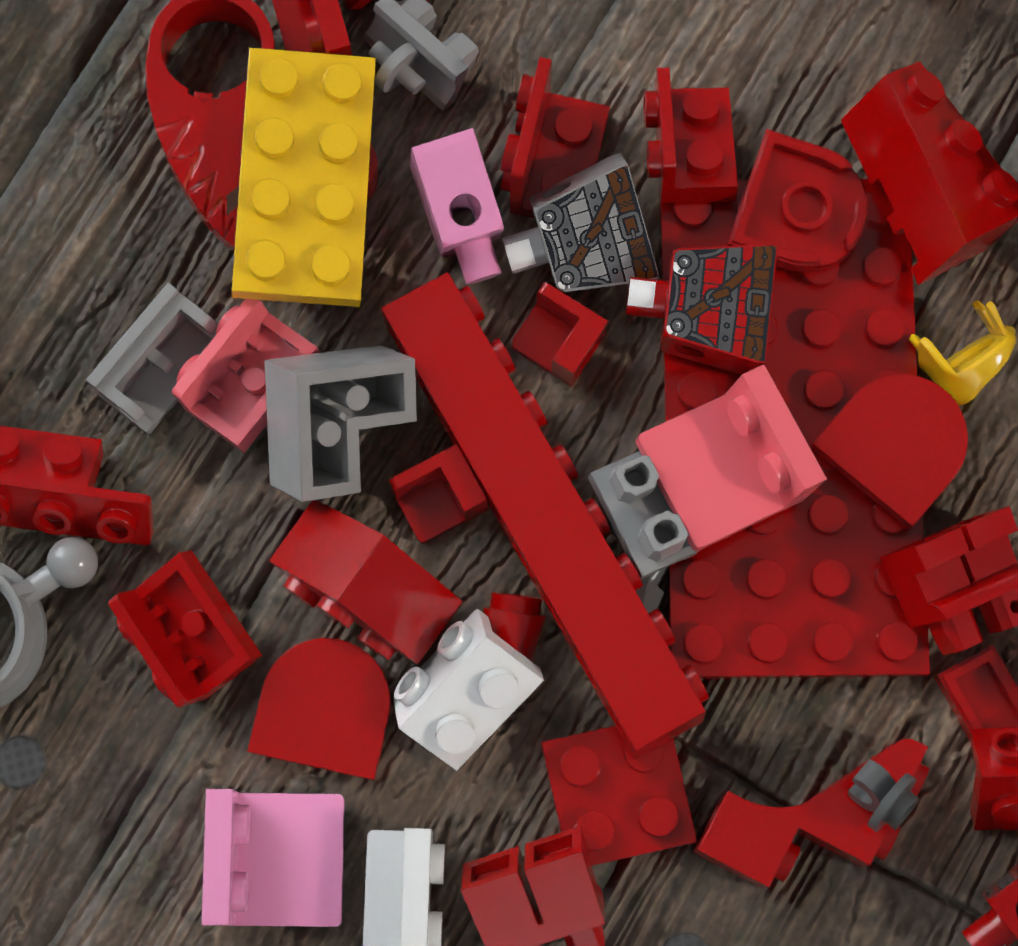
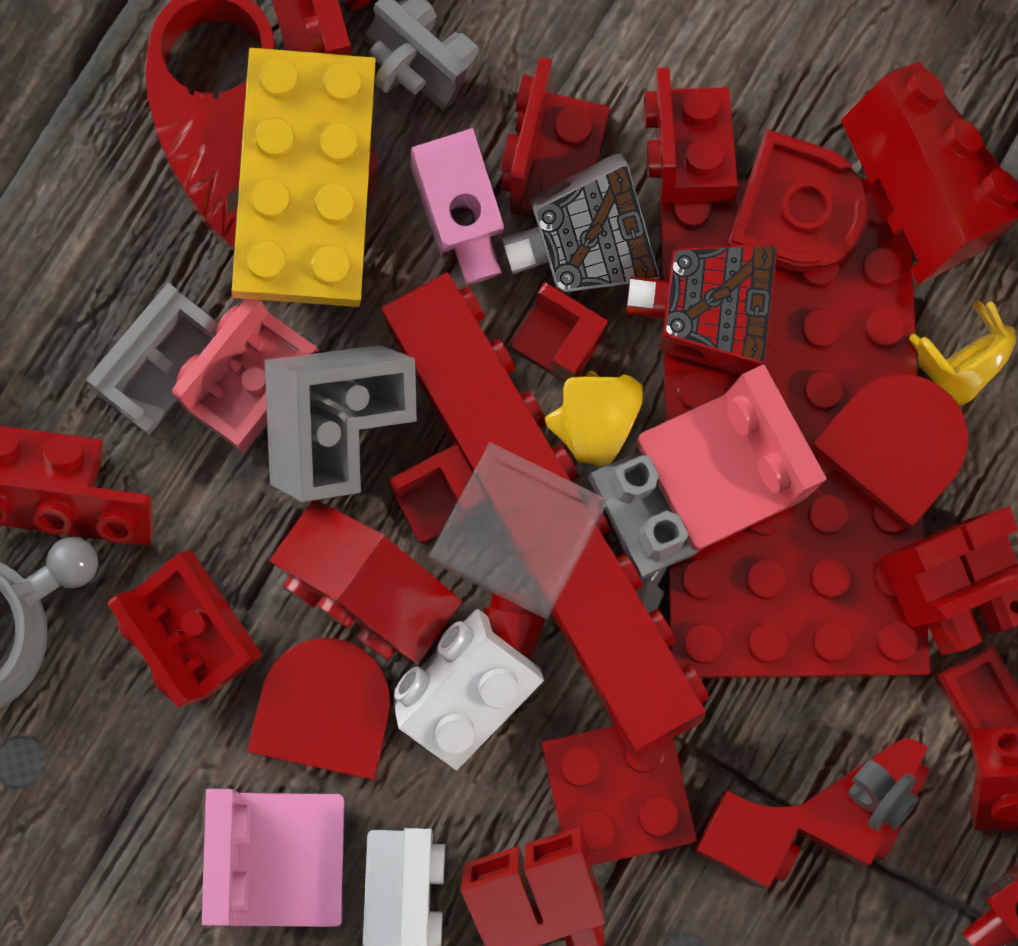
(518, 530): none -> clear tile
(596, 416): none -> yellow piece

